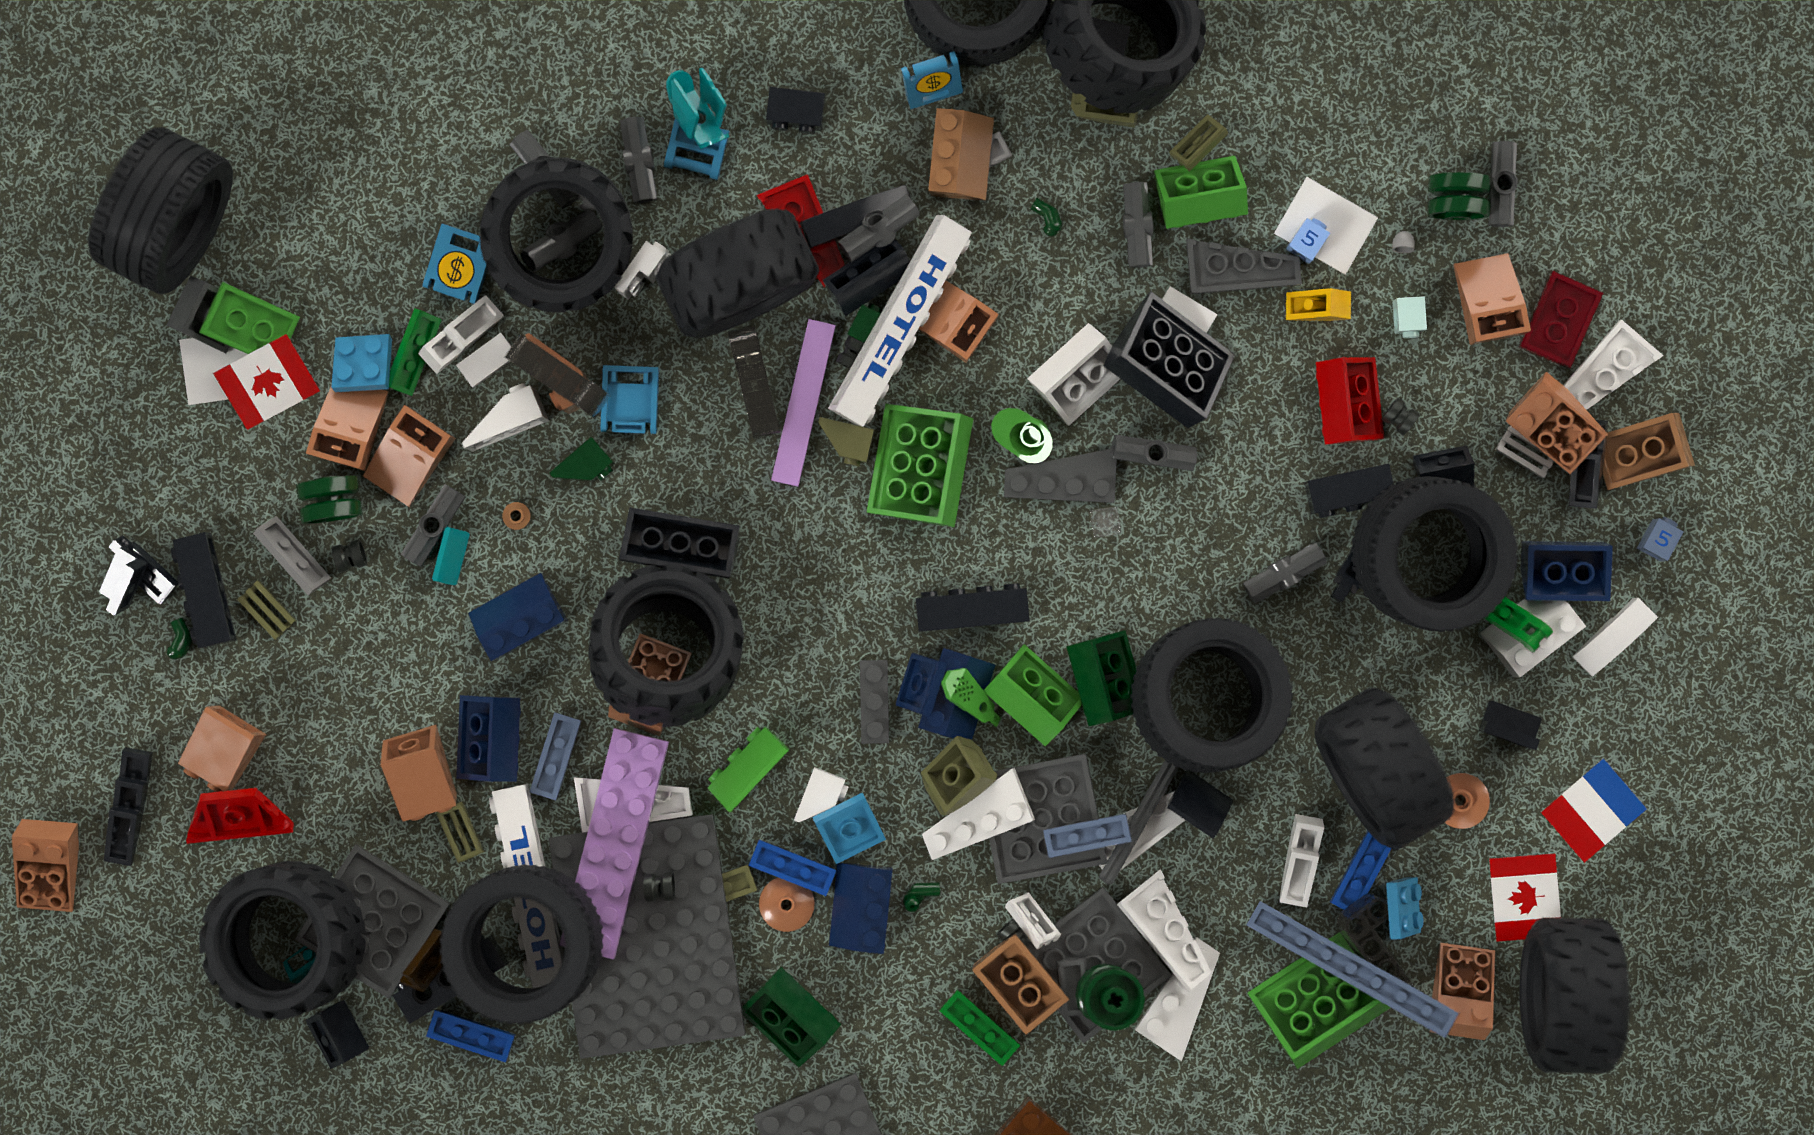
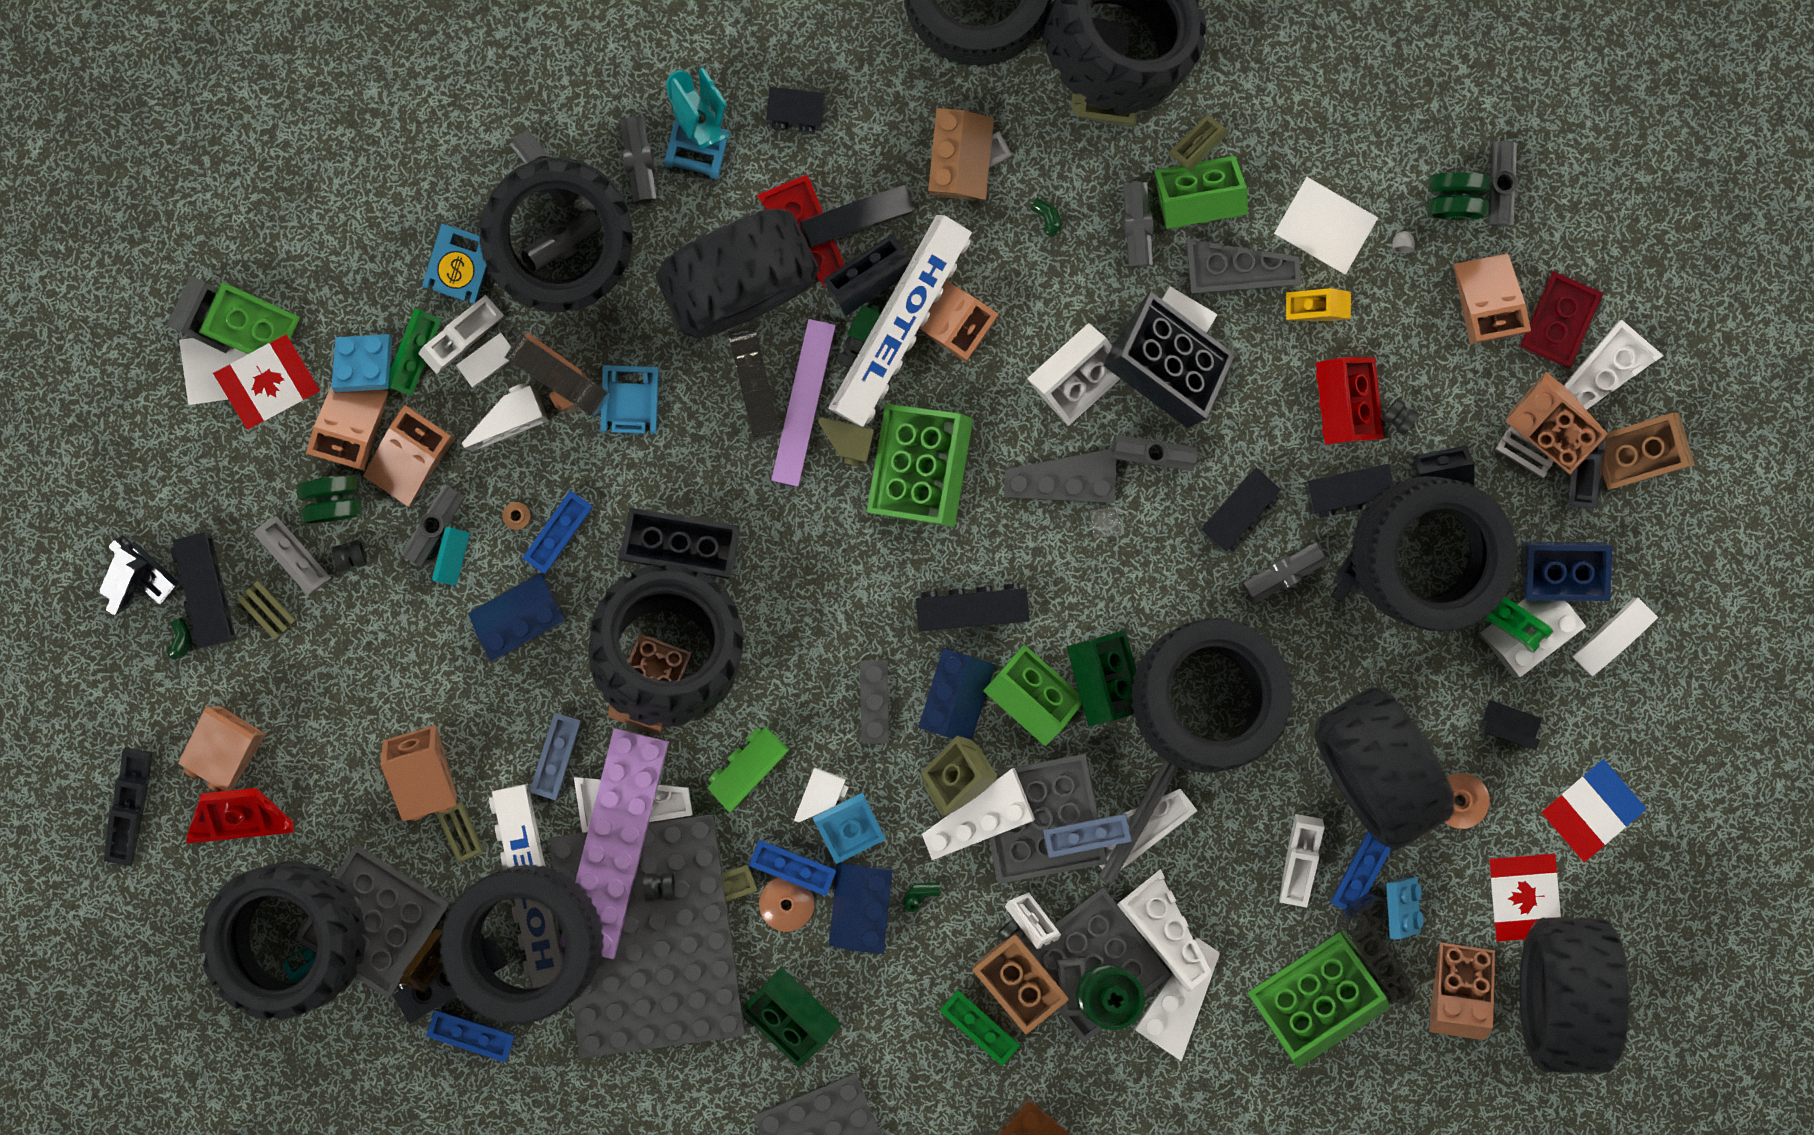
(45, 864): nougat slope -> none
(160, 210): black tyre -> none
(337, 1034): black panel -> none
(488, 738): dark blue slope -> none
(557, 532): none -> blue plate
(585, 464): dark green slope -> none
(643, 265): white plate -> none
(879, 228): dark grey piece -> none
(921, 684): dark blue tile -> none
(932, 80): dark azure container -> none
(968, 695): bright green piece -> none
(1022, 435): bright green piece -> none
(1200, 803): black slope -> none
(1241, 511): none -> black brick
(1308, 240): light blue brick -> none
(1353, 969): sand blue plate -> none
(1409, 316): light aqua brick -> none
(1660, 539): sand blue brick -> none

